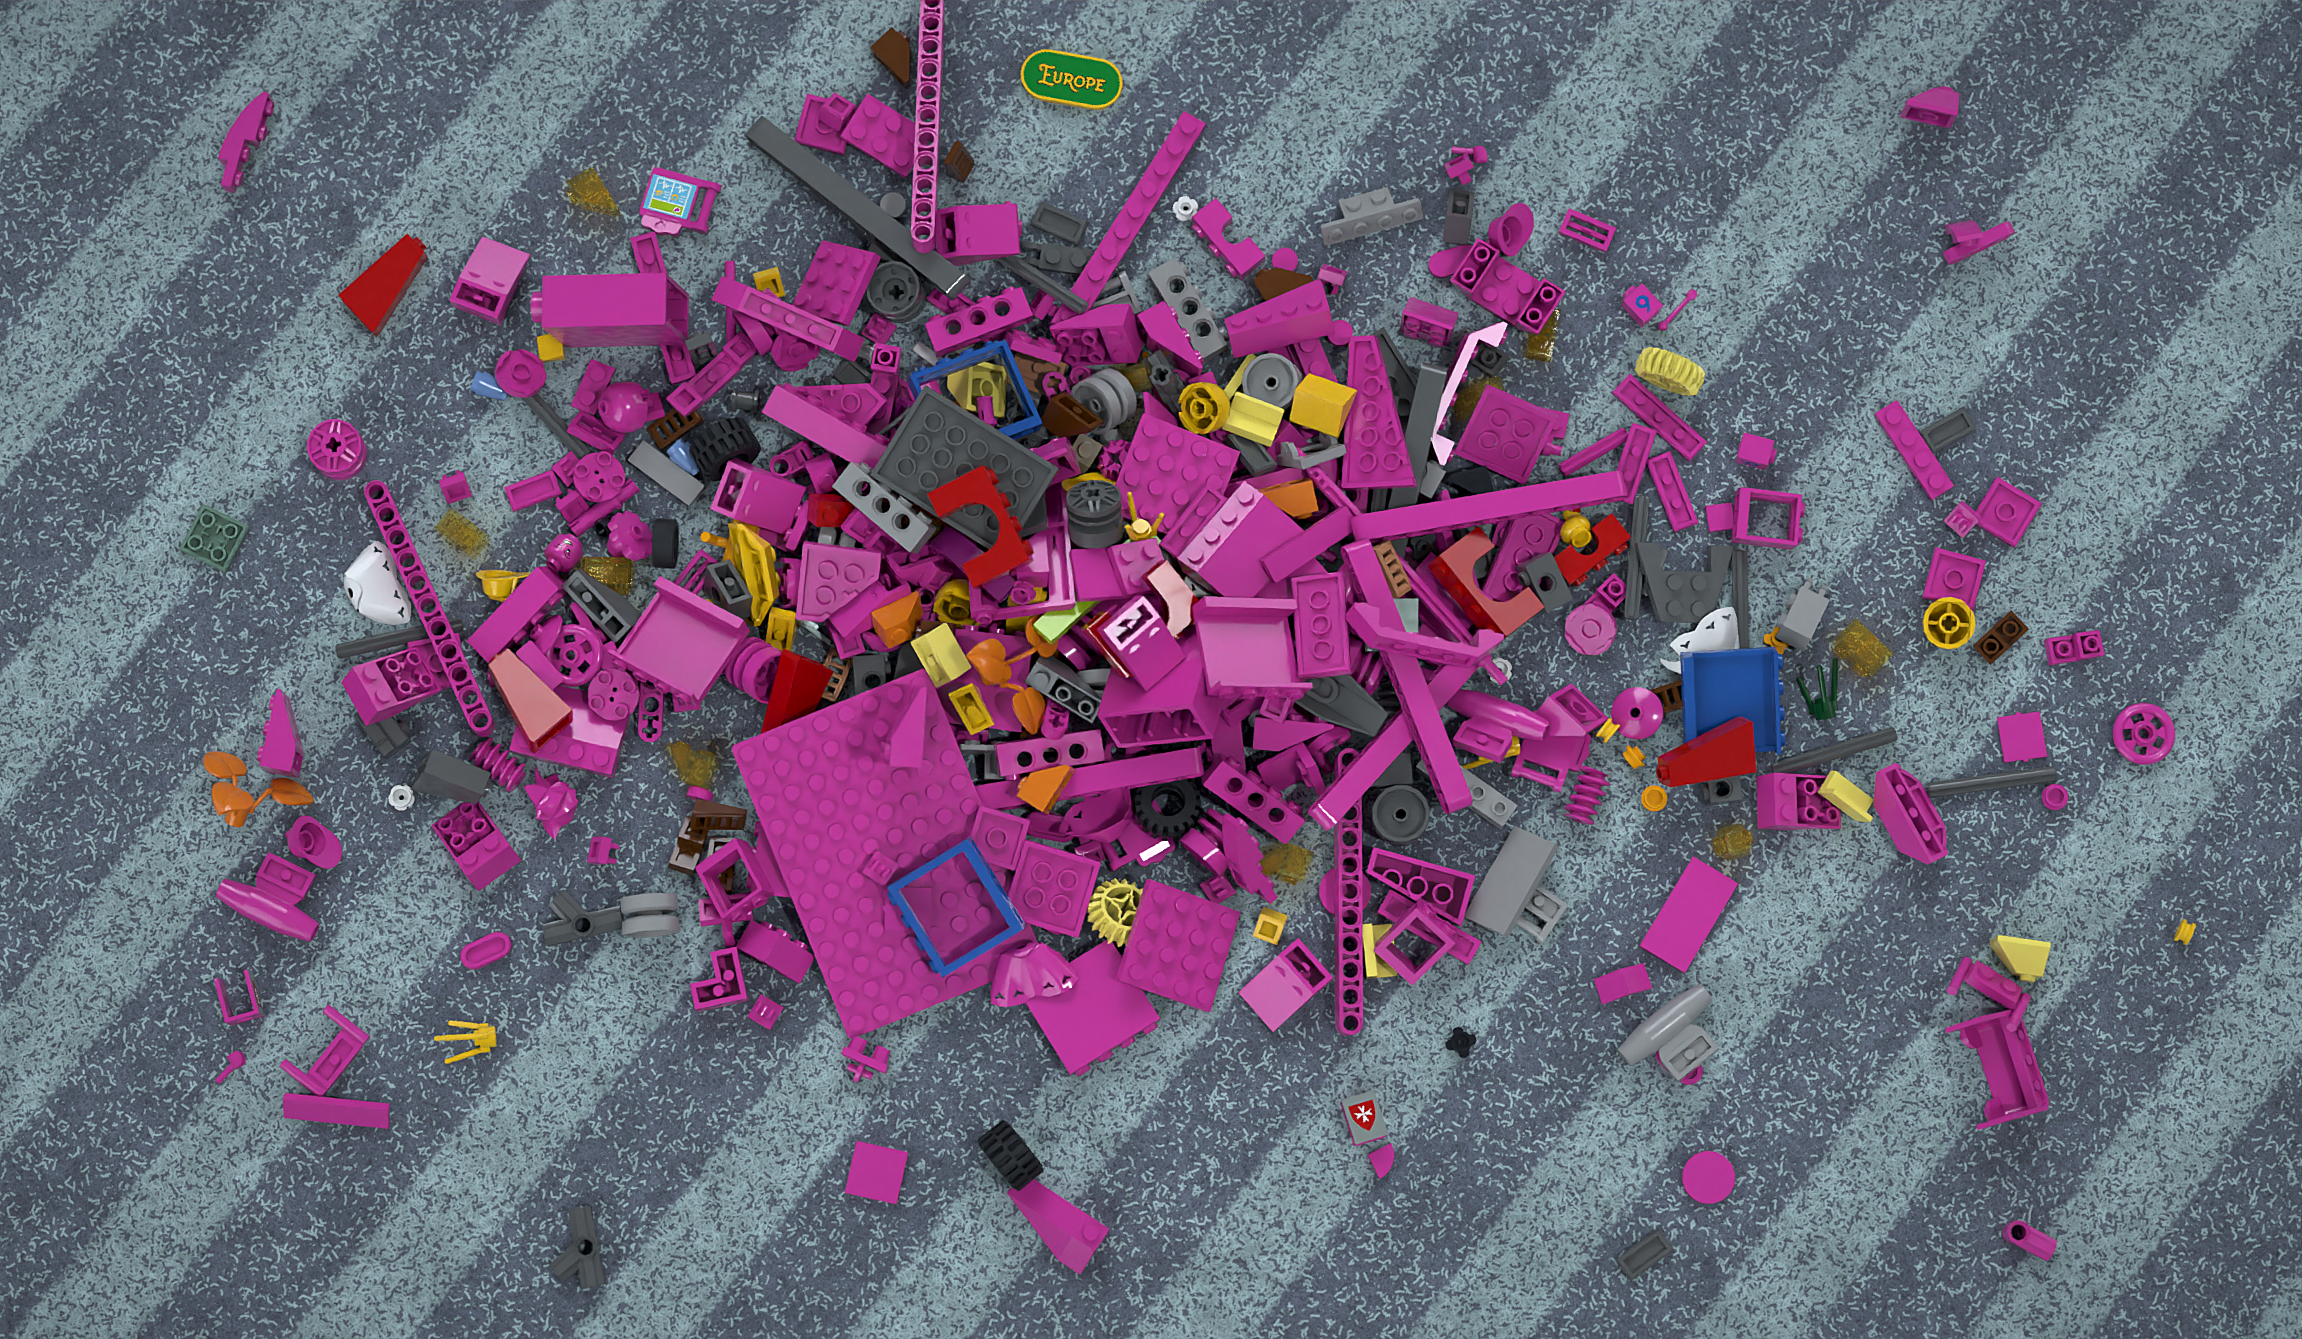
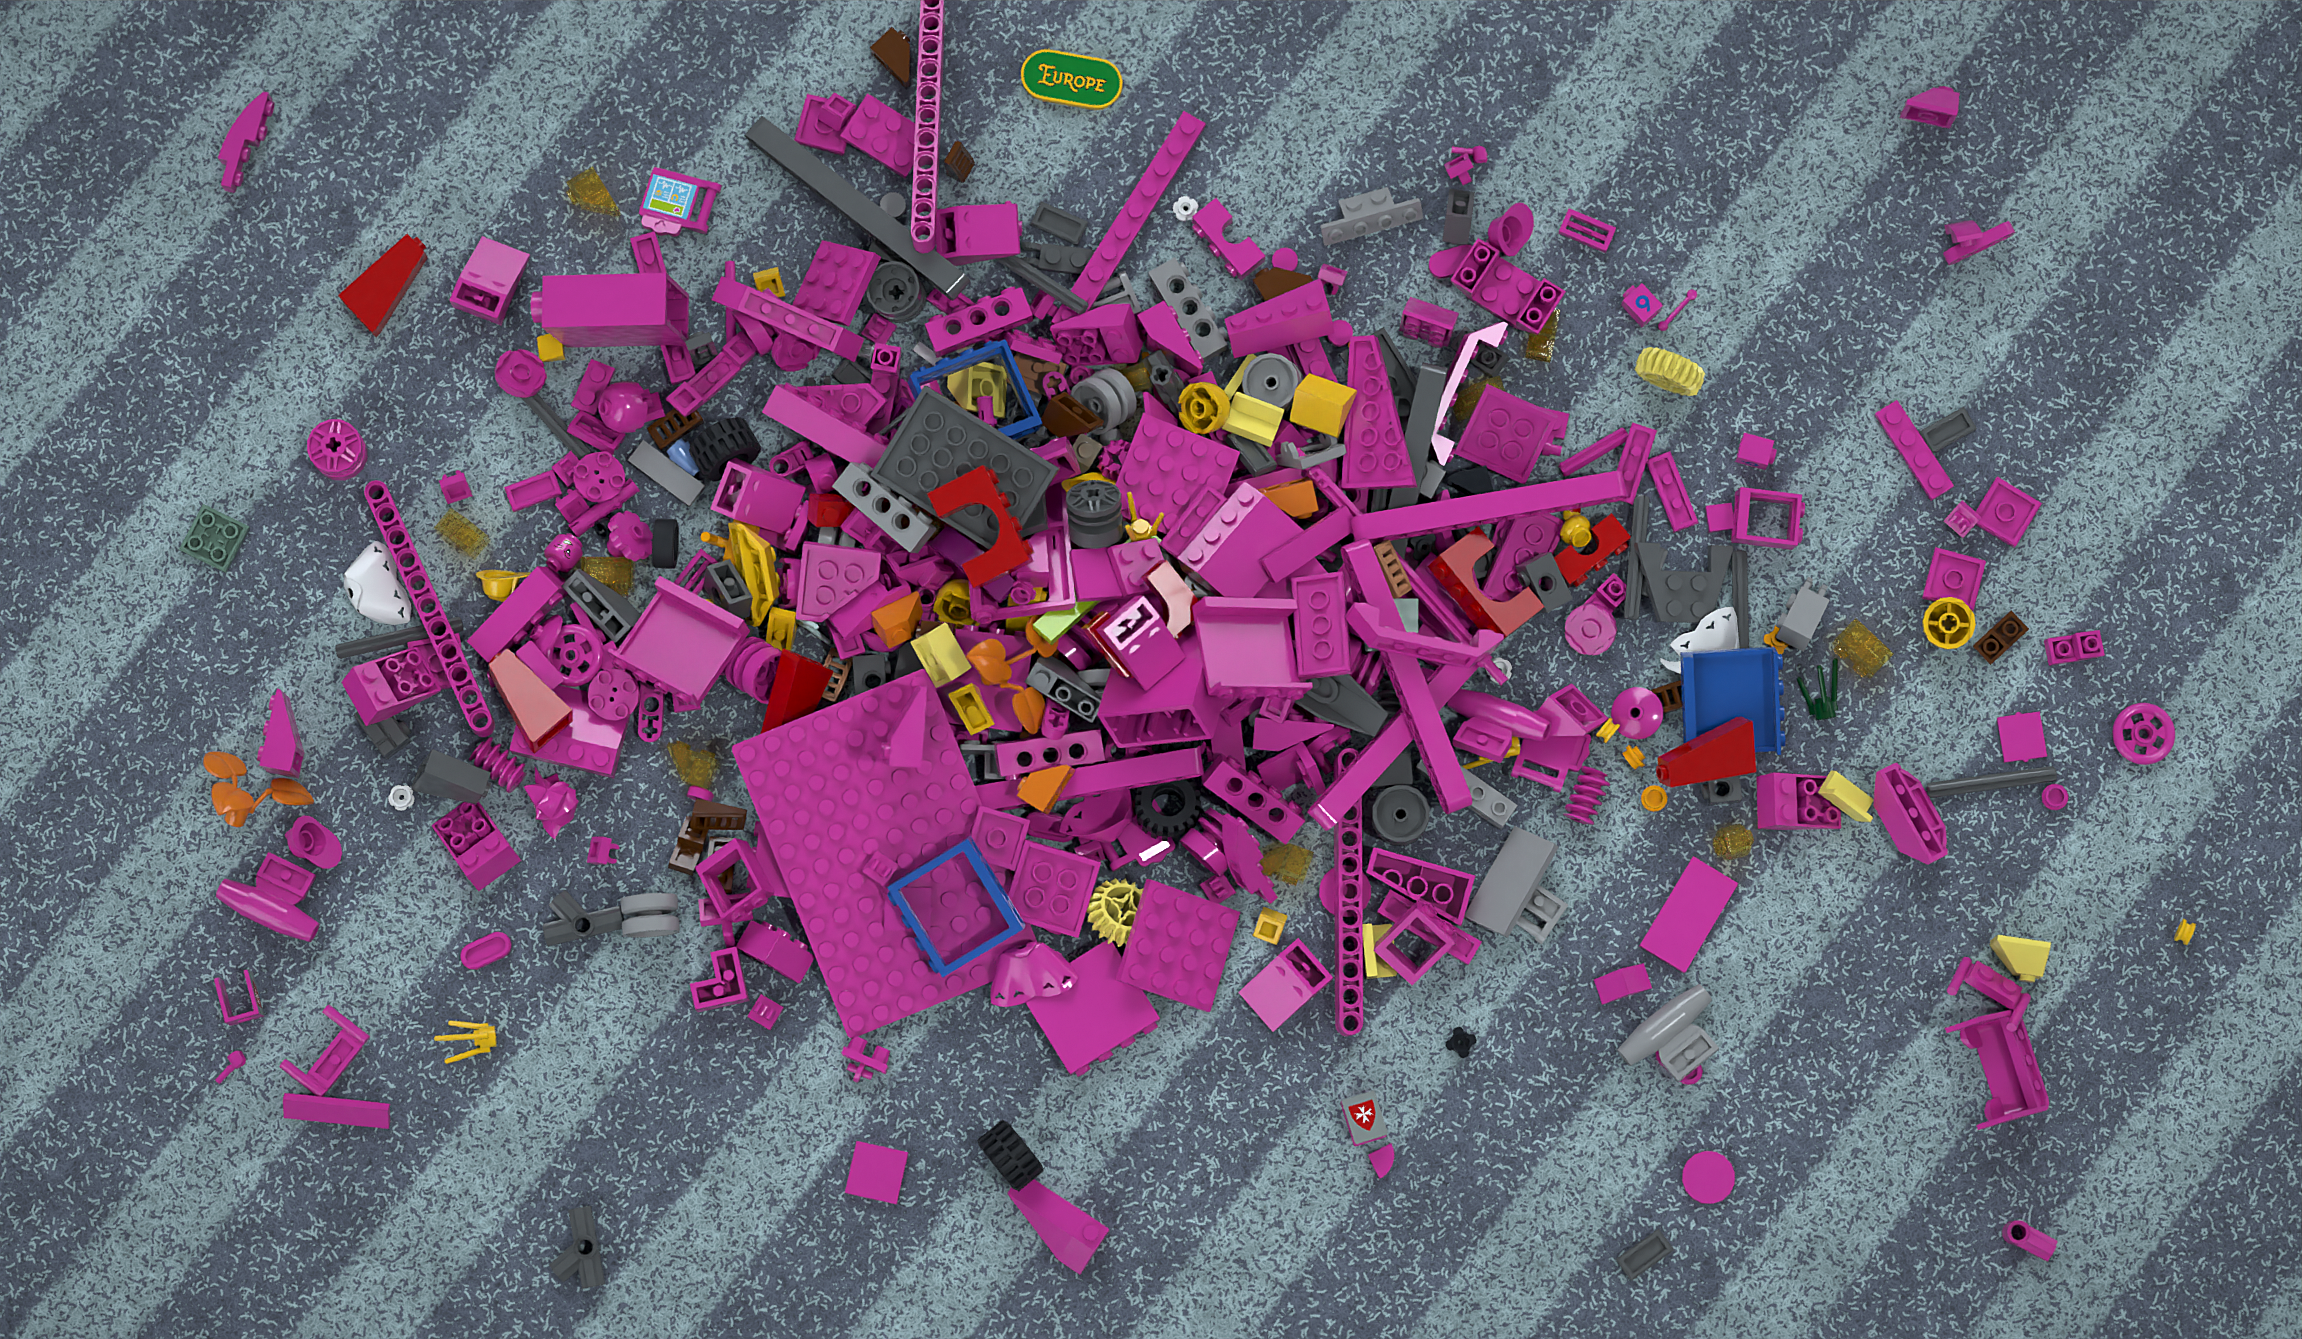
(487, 386): medium blue cone -> none
(745, 400): dark grey bush -> none
(1659, 417): dark pink tile -> none
(1835, 751): dark grey axle -> none

